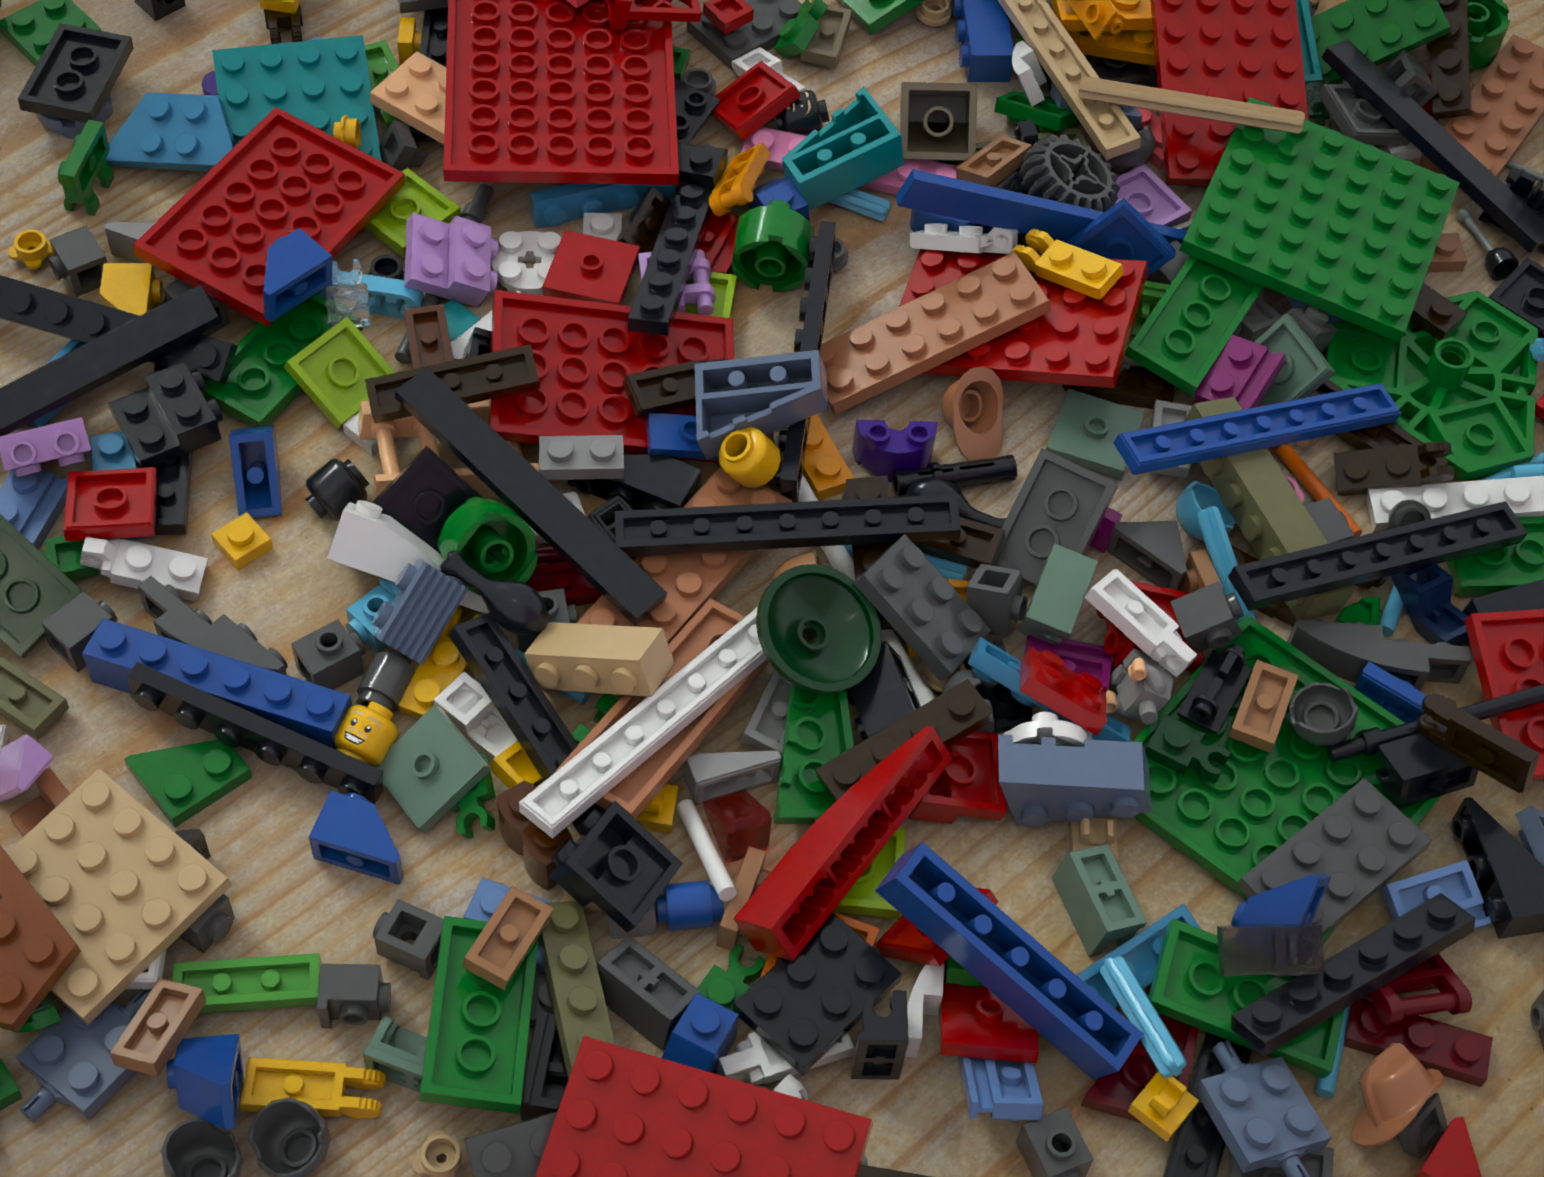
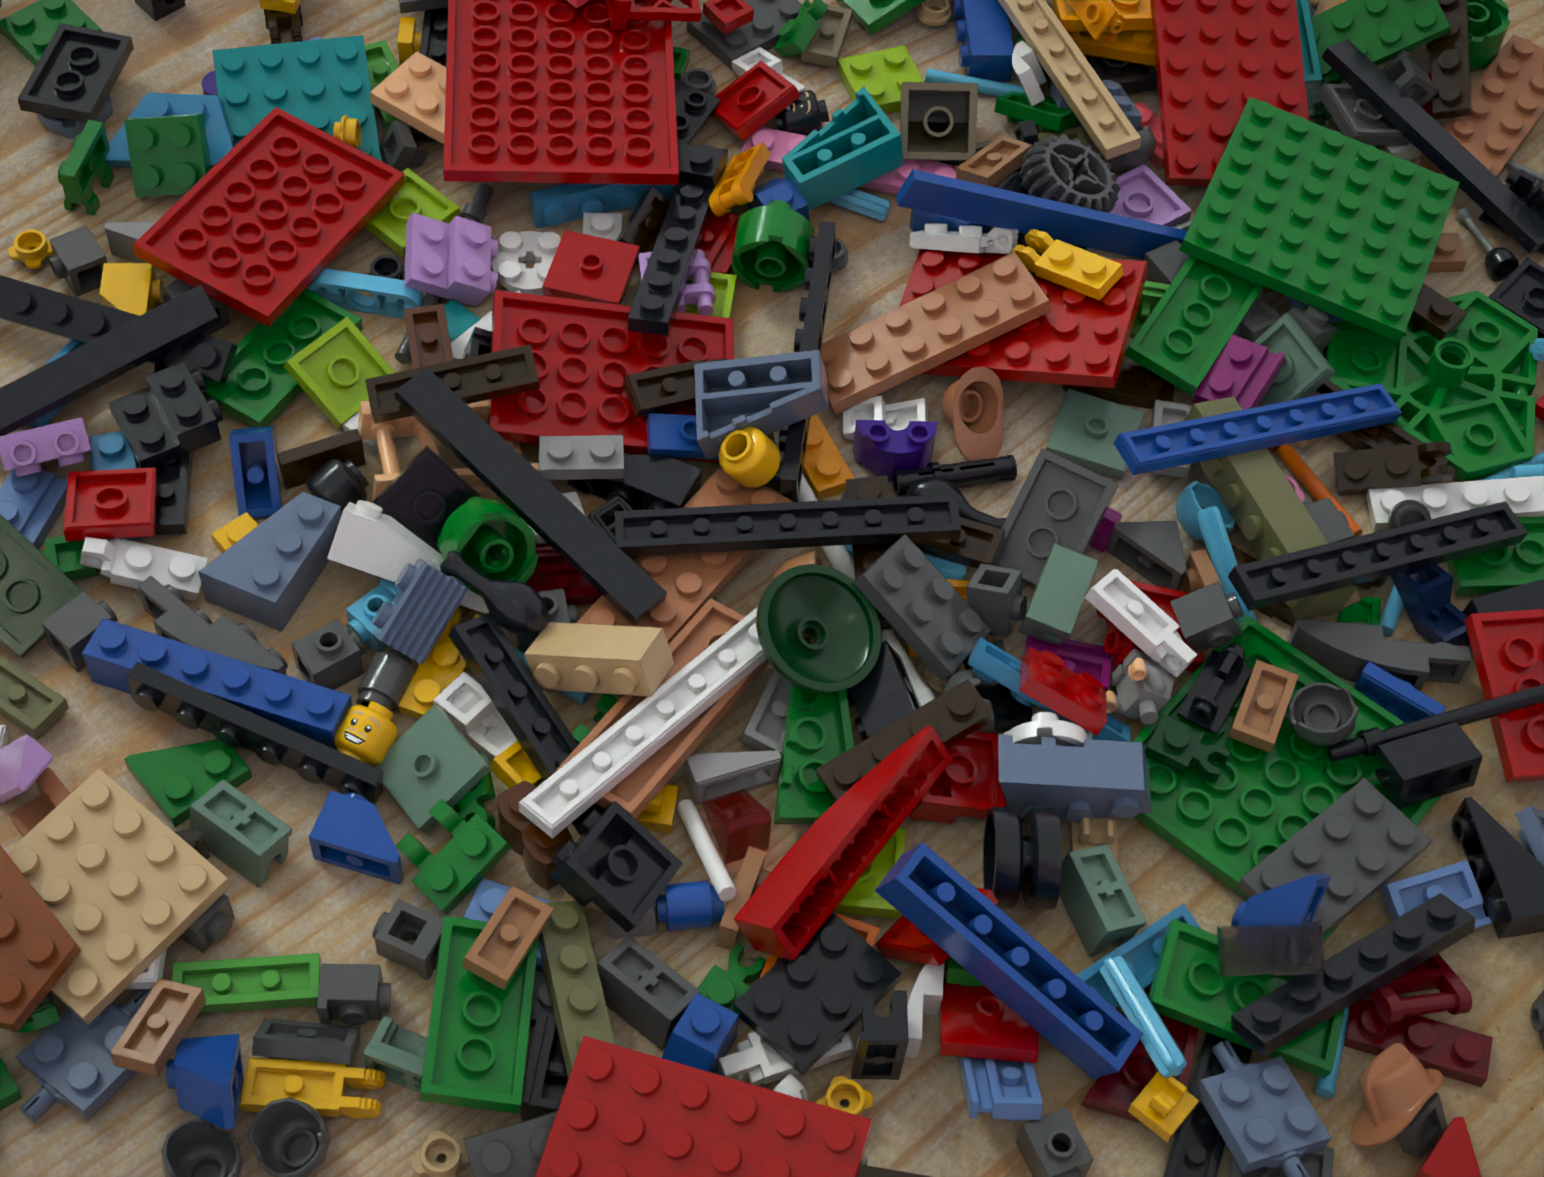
(167, 153): none -> green plate
(240, 831): none -> sand green hinge
(274, 563): none -> sand blue wedge
(294, 272): blue slope -> none
(303, 461): none -> dark brown tile
(306, 1041): none -> dark grey plate
(349, 297): clear plate -> none
(460, 862): none -> green plate
(845, 1089): none -> yellow plate
(880, 74): none -> lime plate
(895, 415): none -> white slope
(984, 86): none -> medium azure bar
(1023, 856): none -> black wheel
(1124, 236): blue plate -> none
(1191, 105): tan axle -> none
(1477, 743): dark brown hinge -> none

